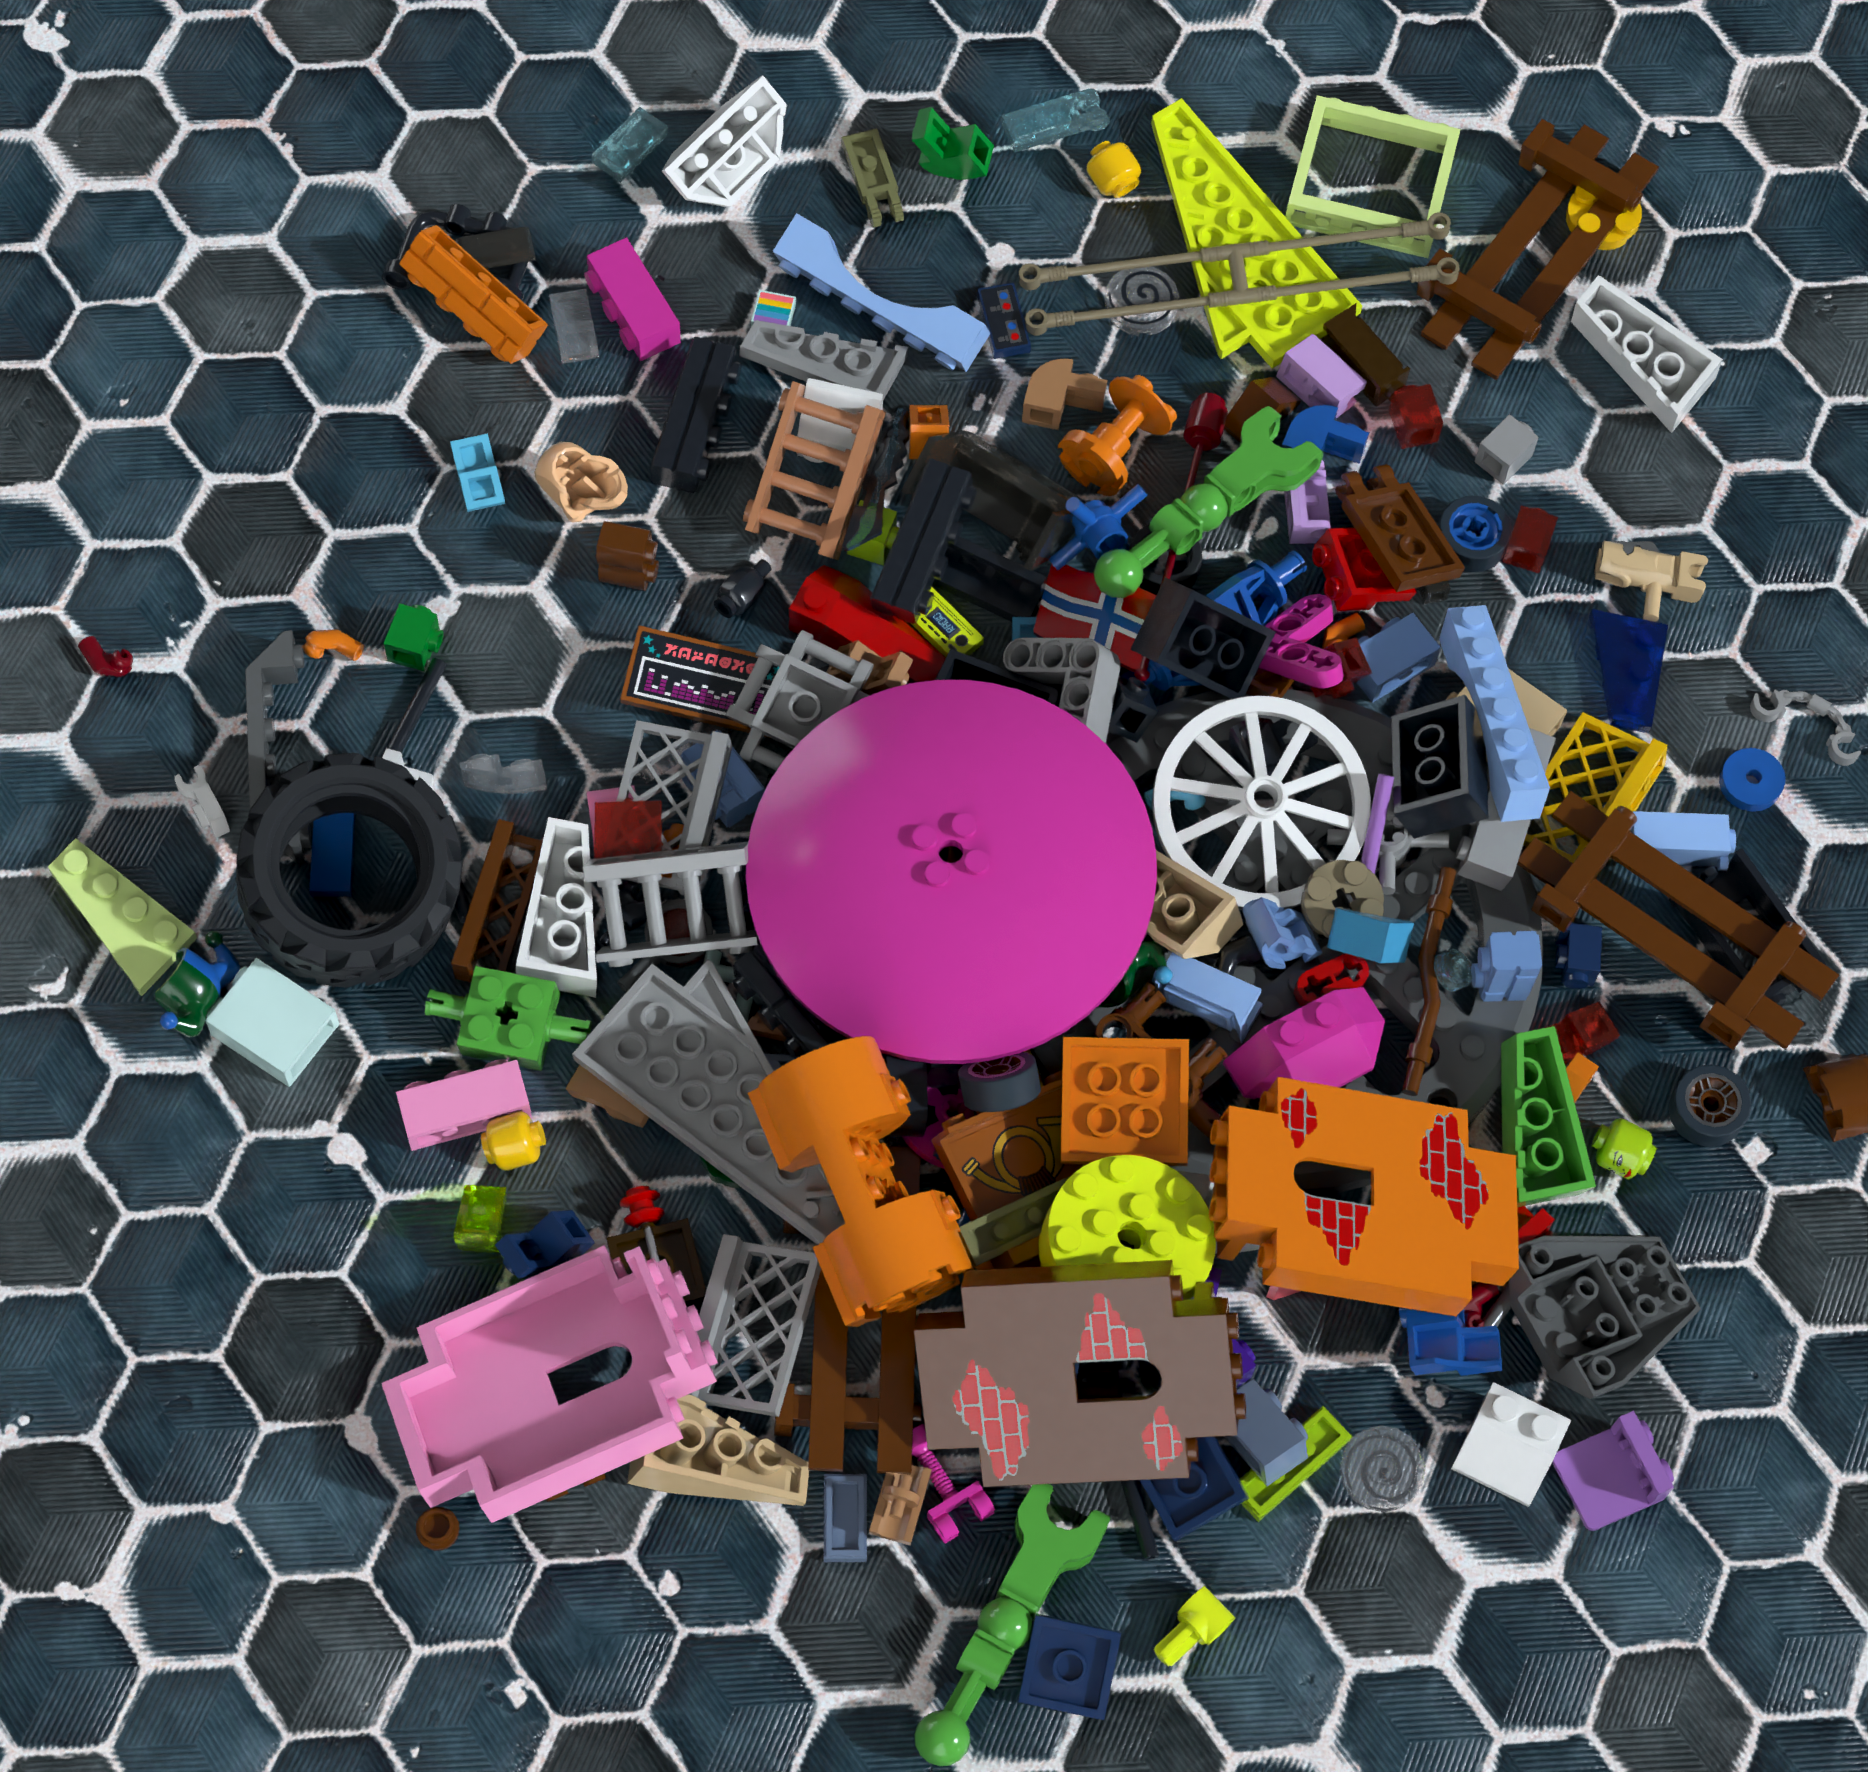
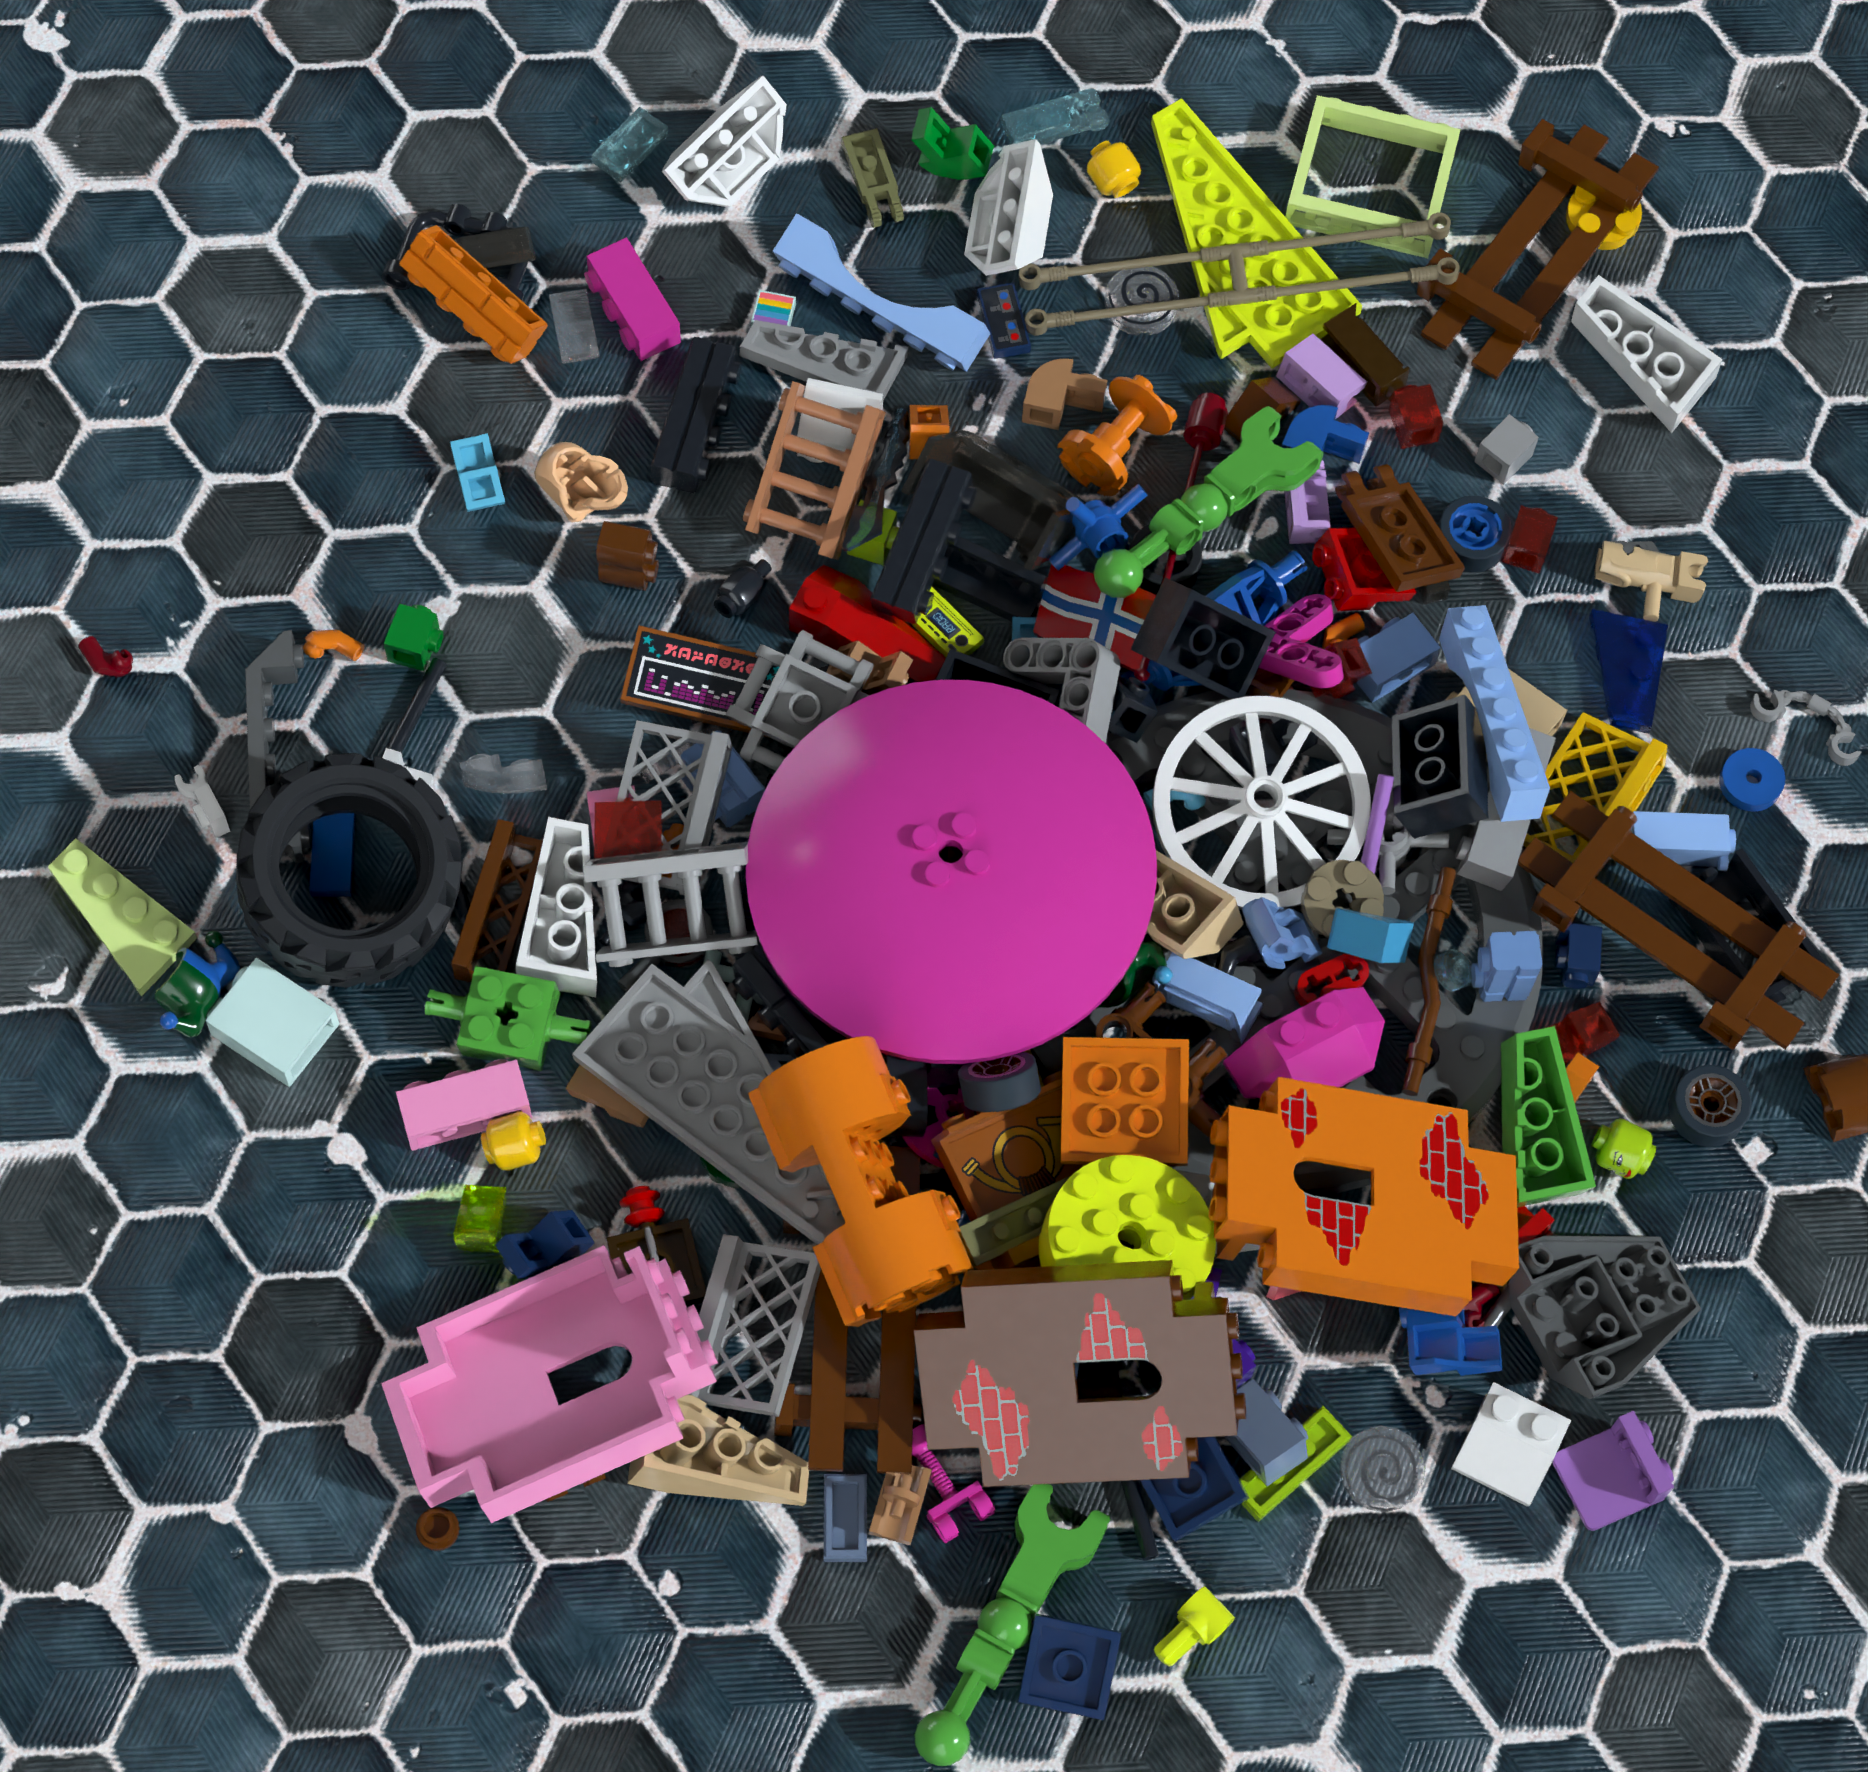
(1011, 211): none -> white wedge

